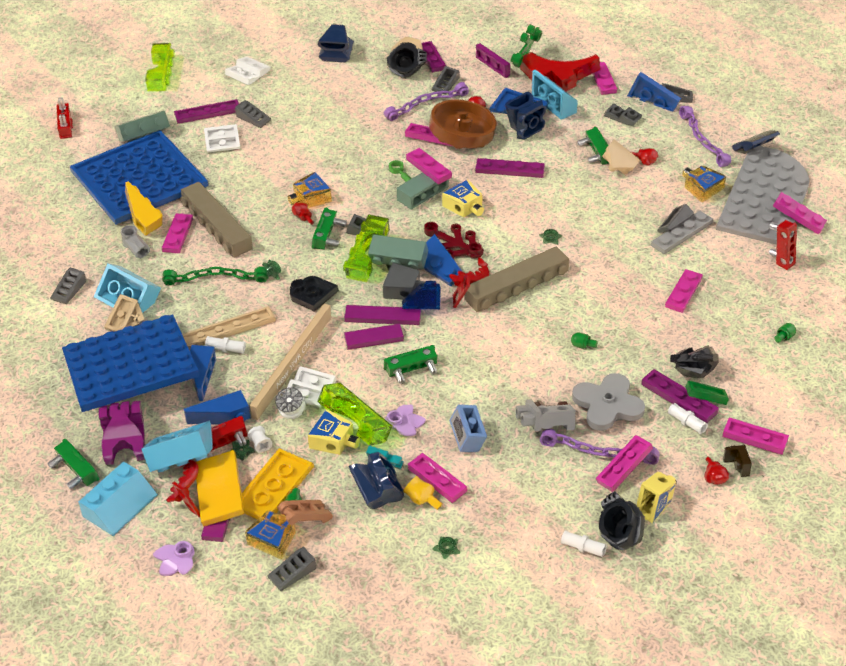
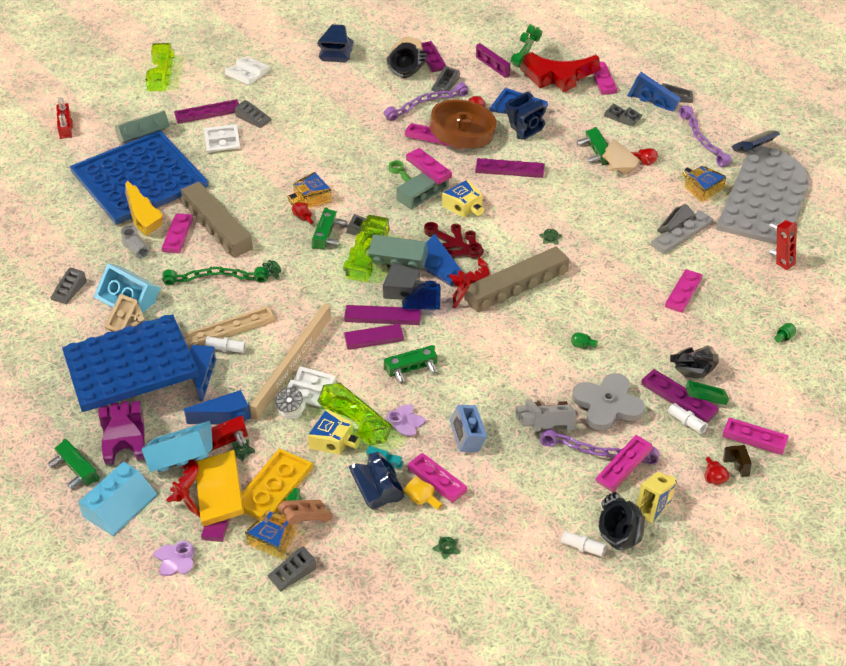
(261, 441): white bush -> none
(312, 292): black plate -> none
(558, 100): medium azure slope -> none
(799, 213): dark pink plate -> none

